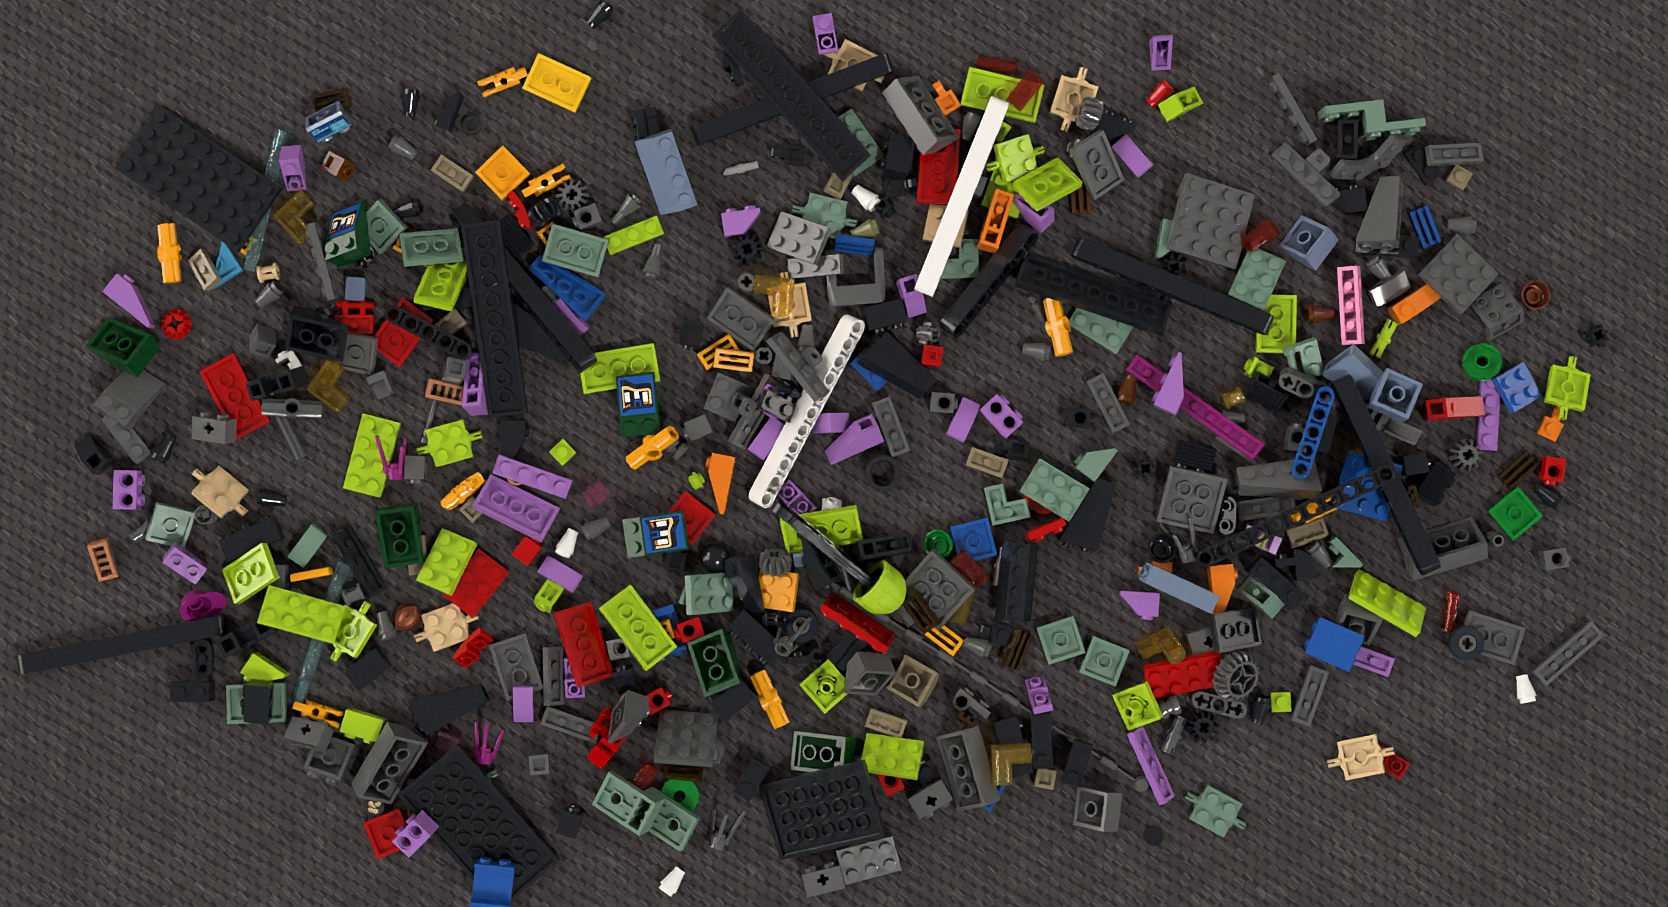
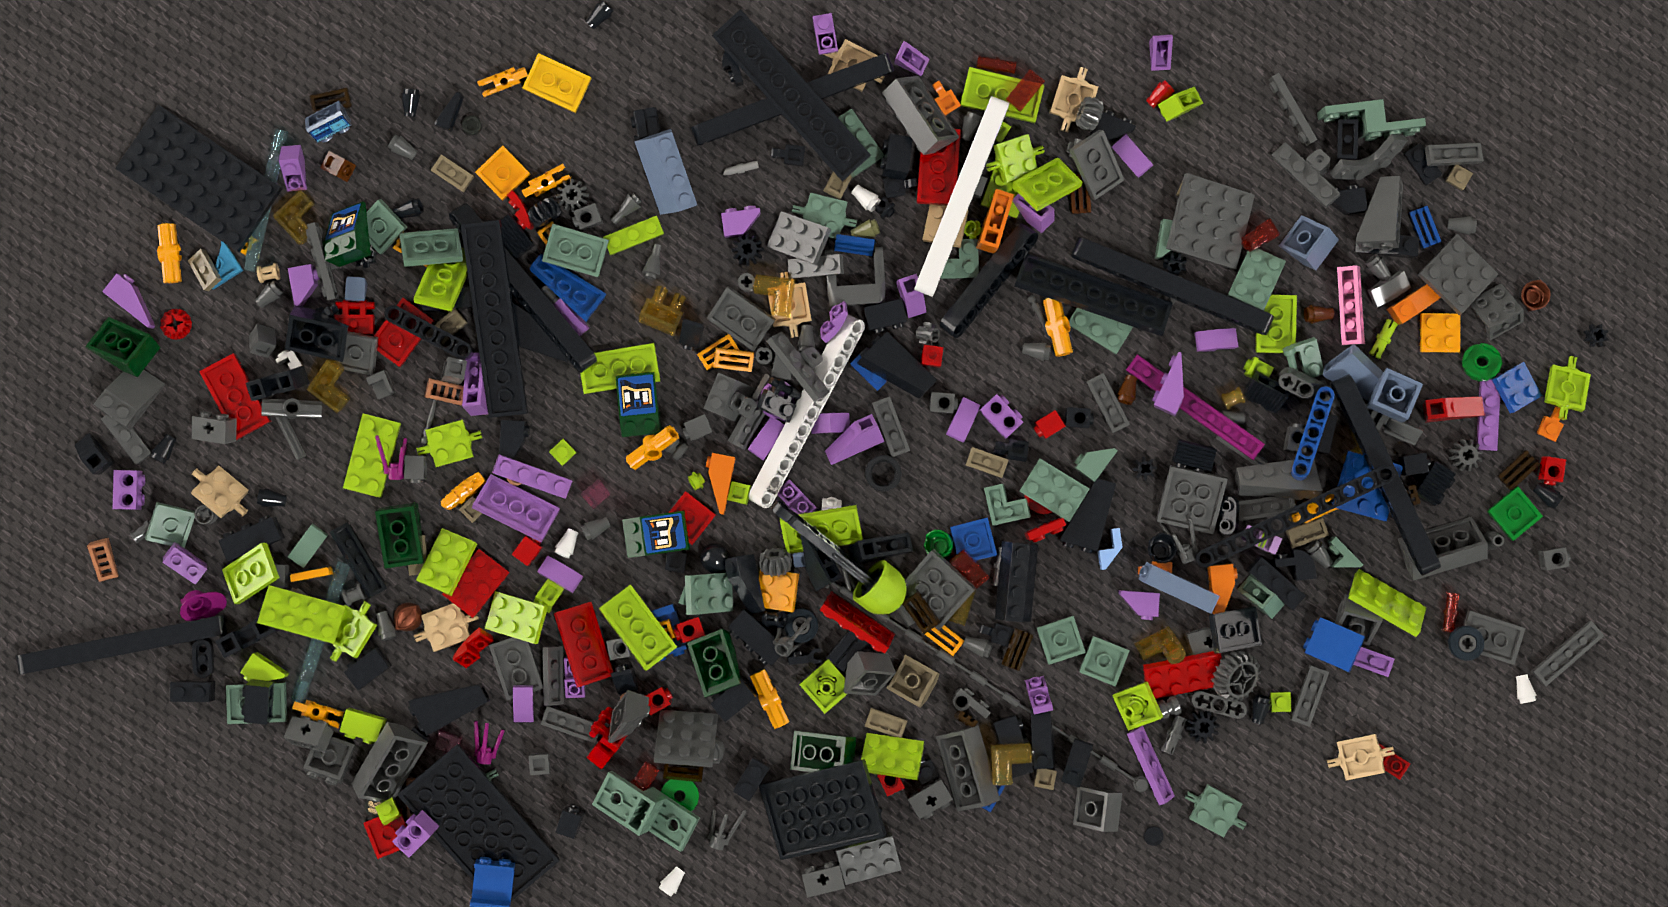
(303, 283): none -> medium lavender slope
(388, 811): none -> lime plate
(516, 617): none -> lime plate
(661, 316): none -> clear yellow brick
(739, 493): none -> lime plate
(837, 318): none -> medium lavender slope
(911, 59): none -> medium lavender slope
(972, 229): none -> lime plate
(1048, 425): none -> red brick
(1107, 555): none -> light blue slope
(1216, 339): none -> medium lavender slope
(1439, 332): none -> light orange plate

